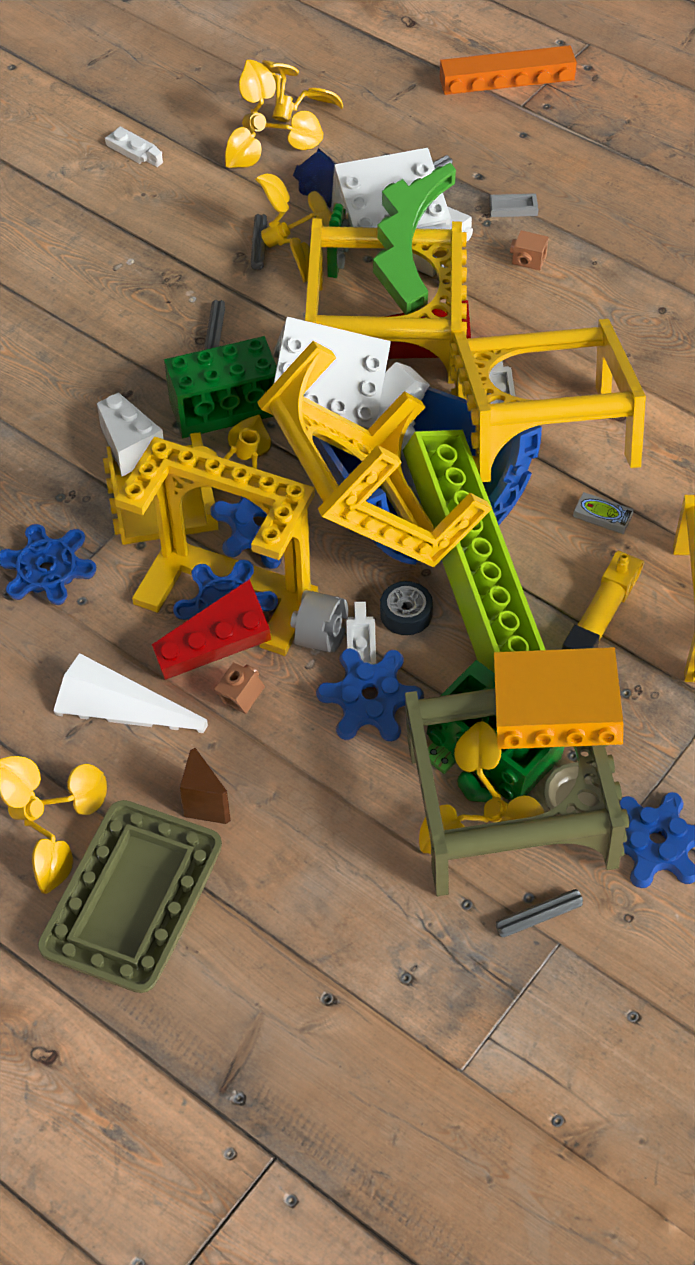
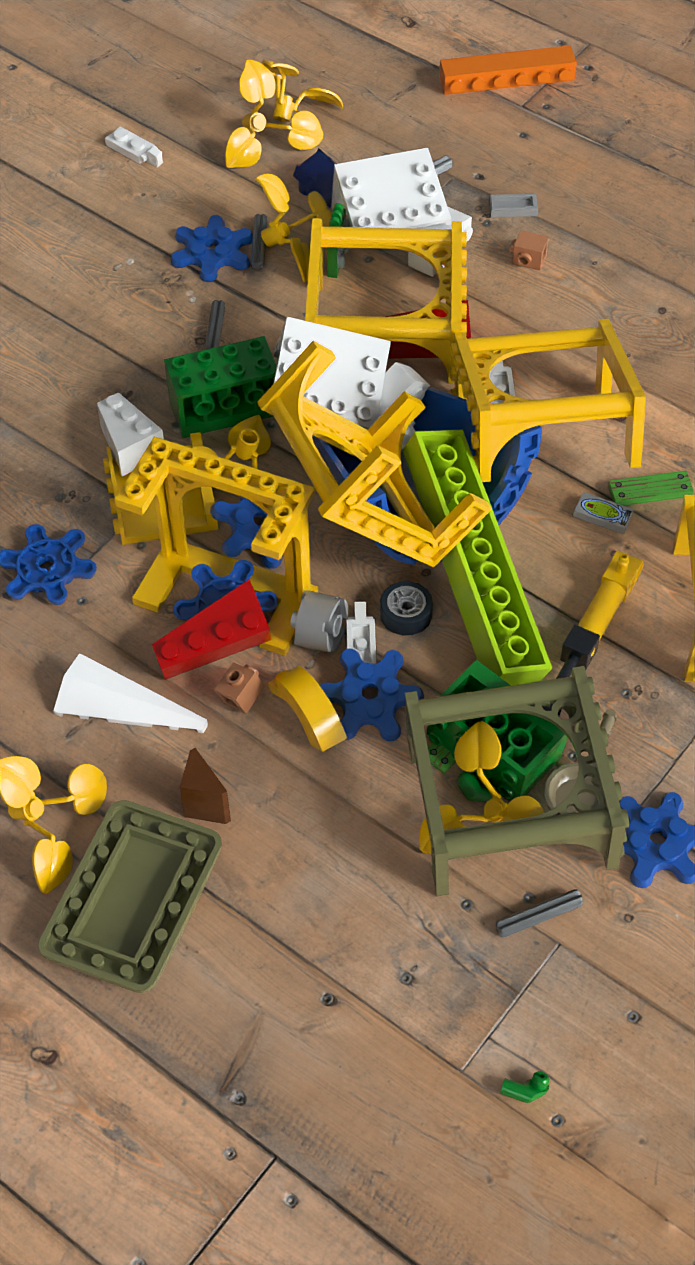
(211, 260): none -> blue plate
(311, 707): none -> yellow arch
(406, 206): bright green arch -> none
(527, 1091): none -> green arm
(557, 698): light orange panel -> none
(650, 488): none -> bright green tile

